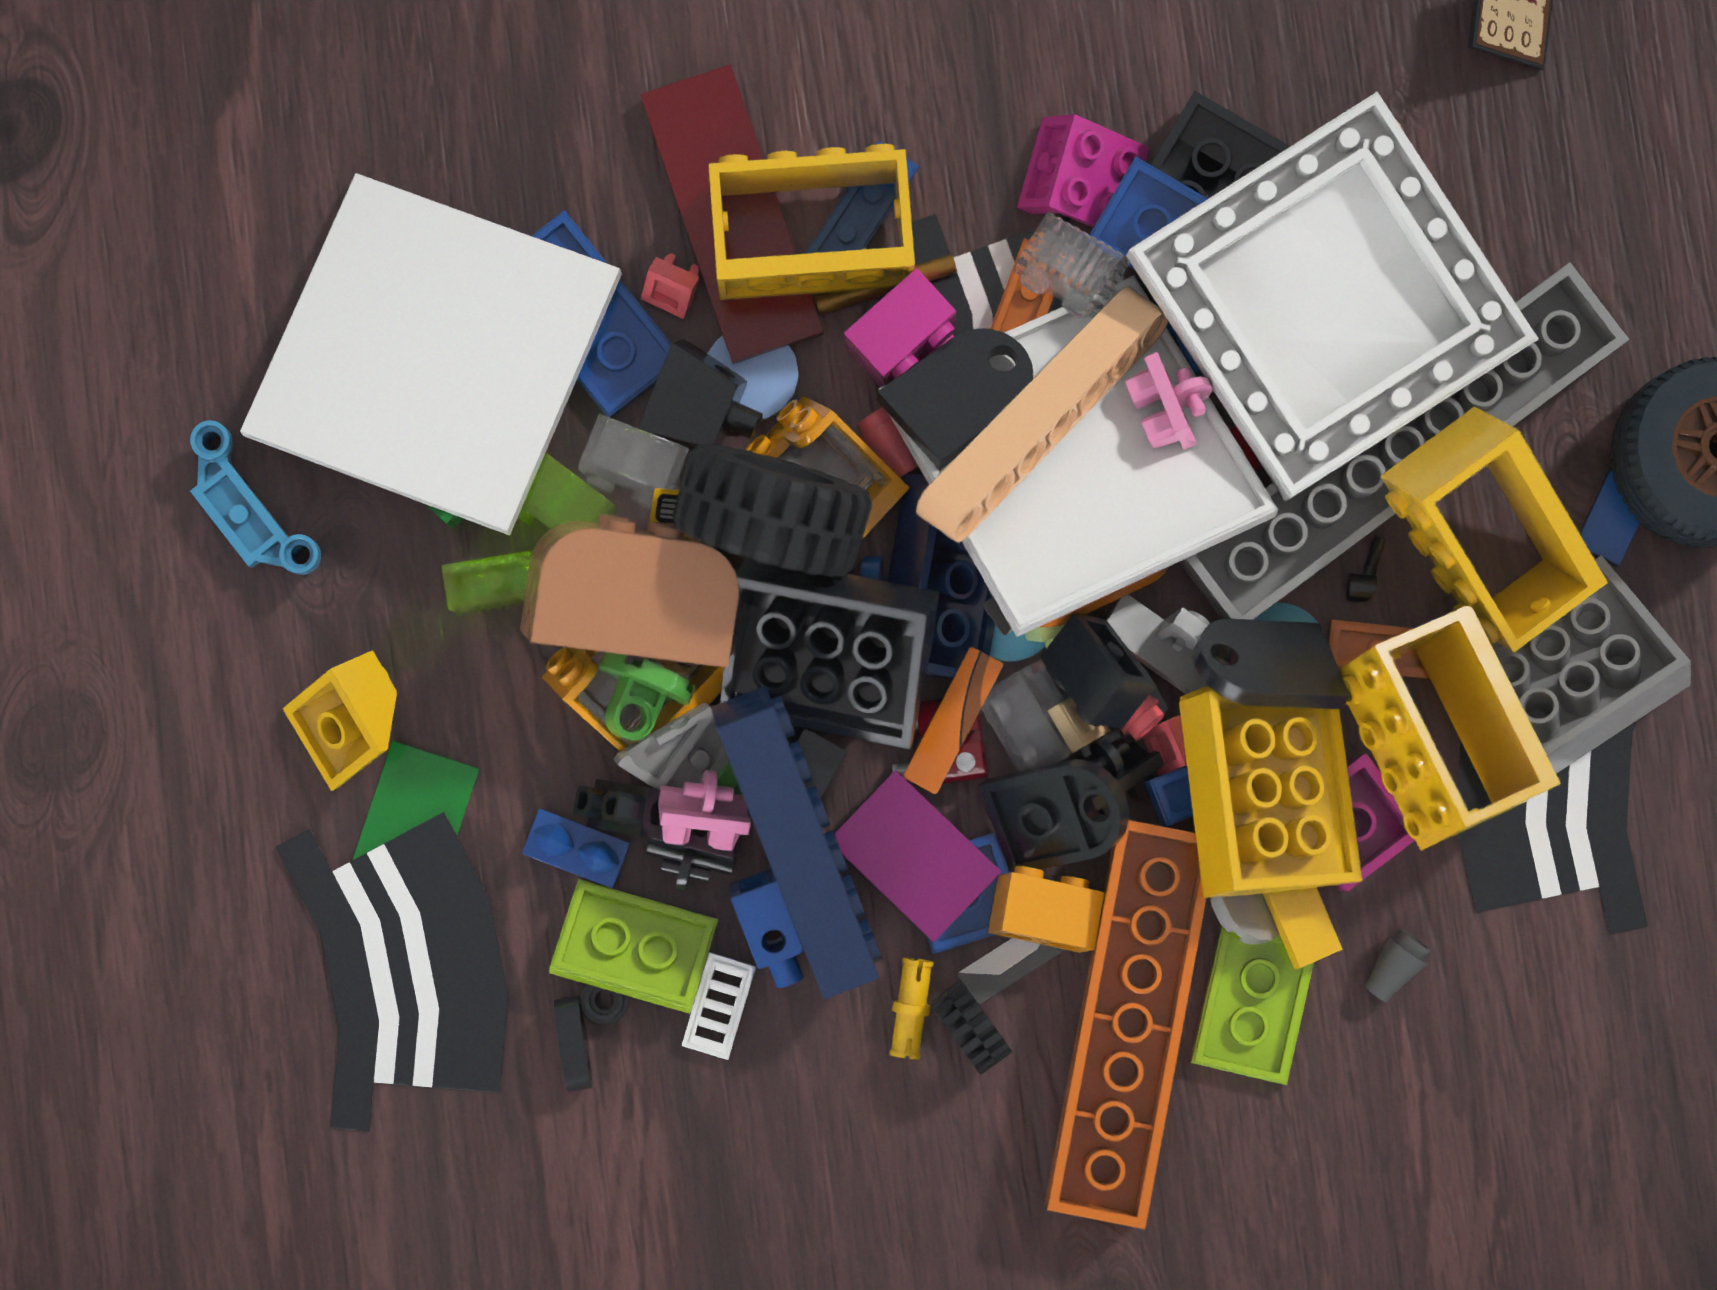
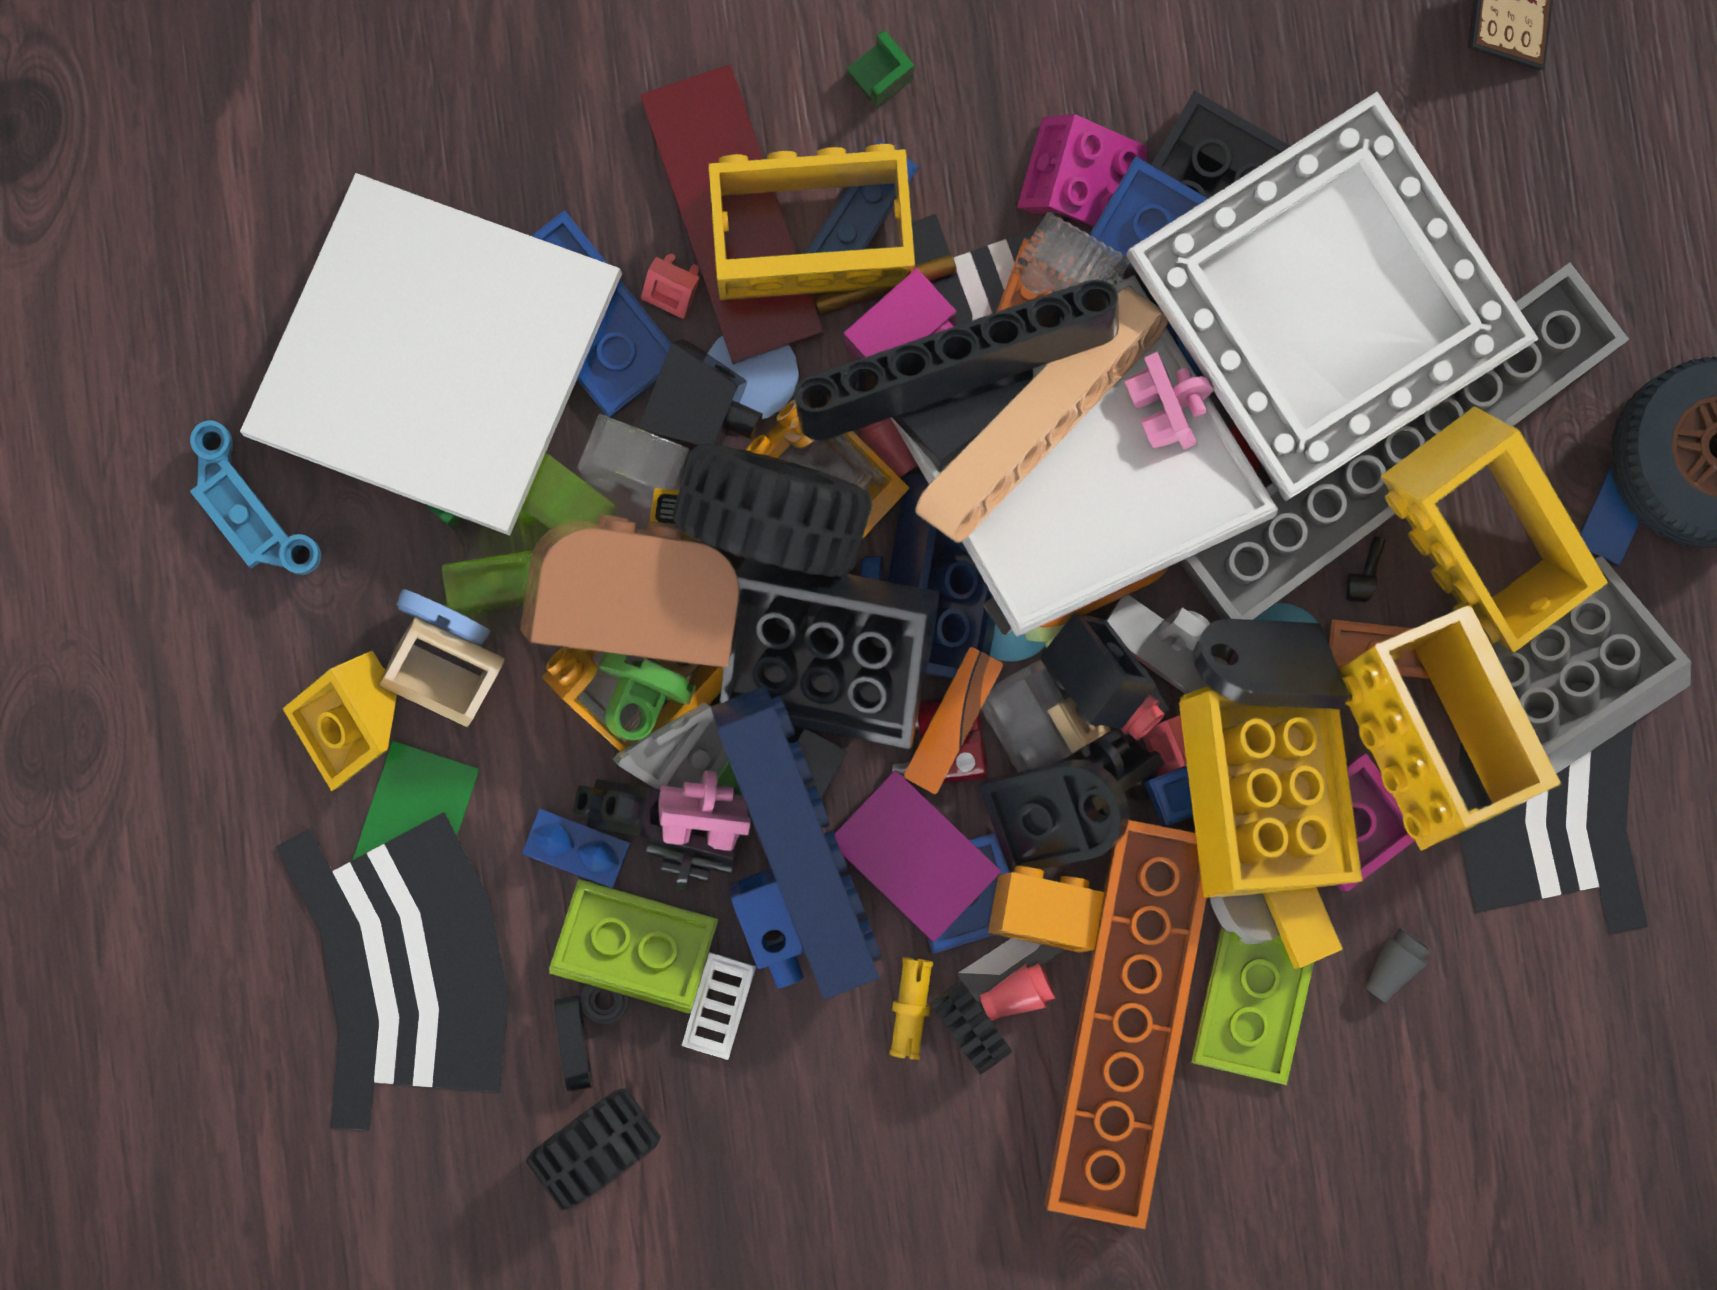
(435, 681): none -> tan tile
(442, 617): none -> light blue tile
(593, 1149): none -> black tyre
(882, 70): none -> green panel
(957, 359): none -> black beam
(1018, 993): none -> coral cone

